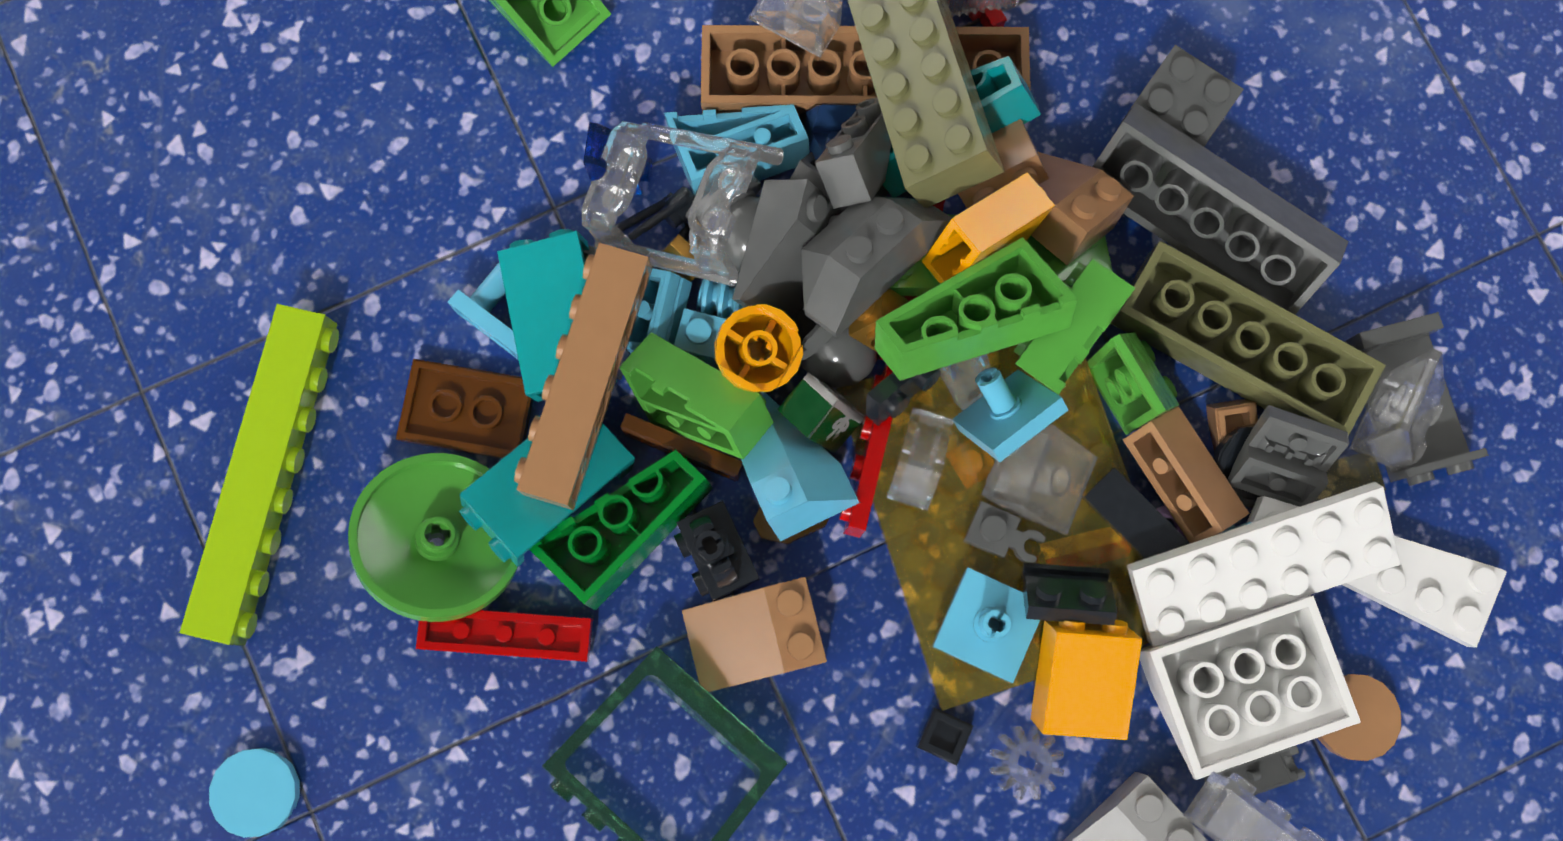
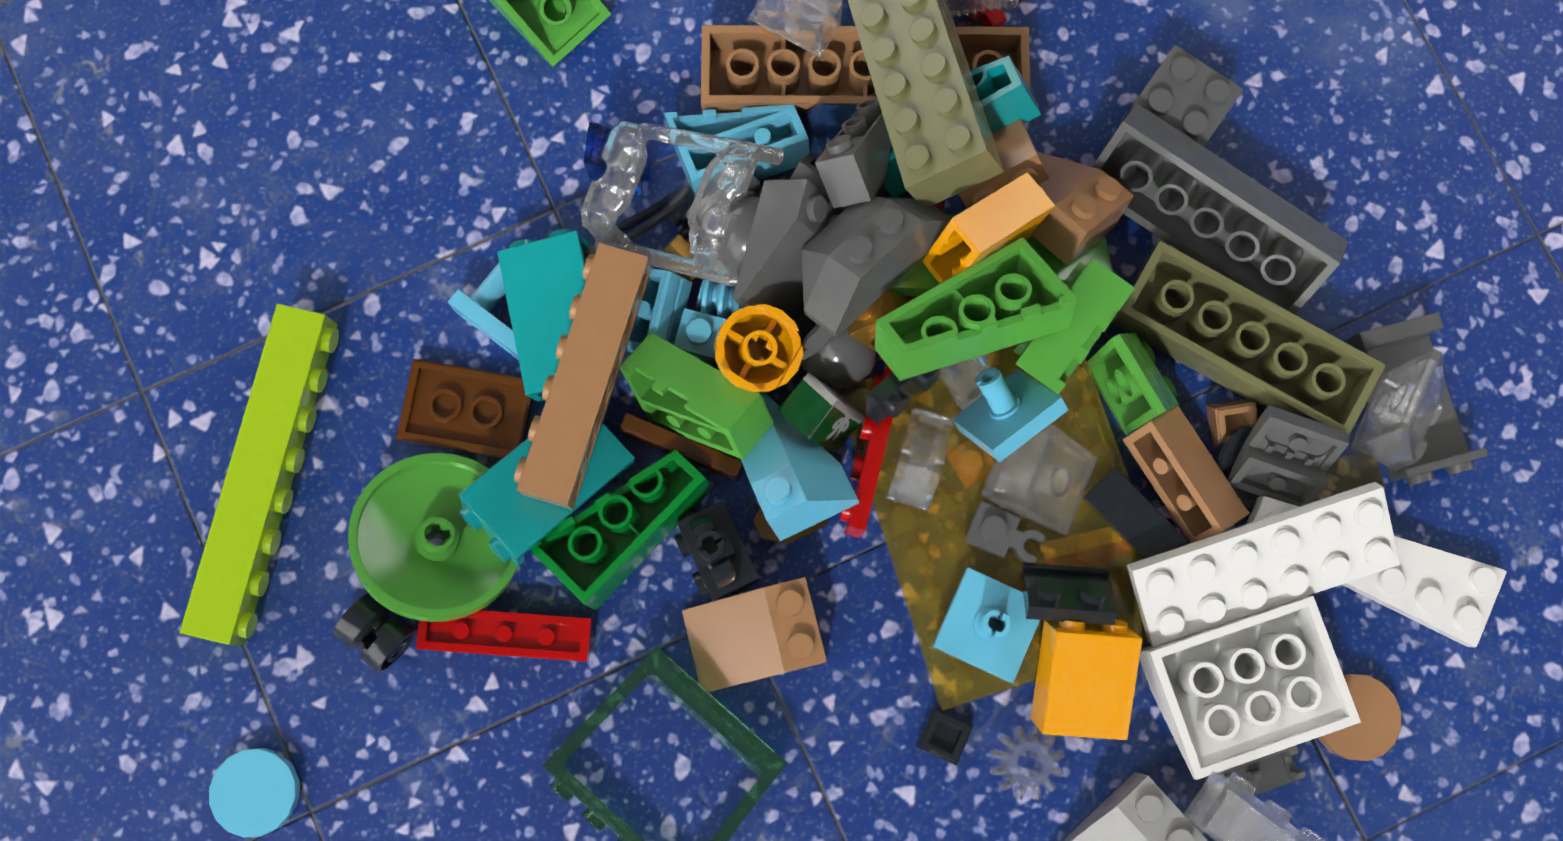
(363, 622): none -> black wheel

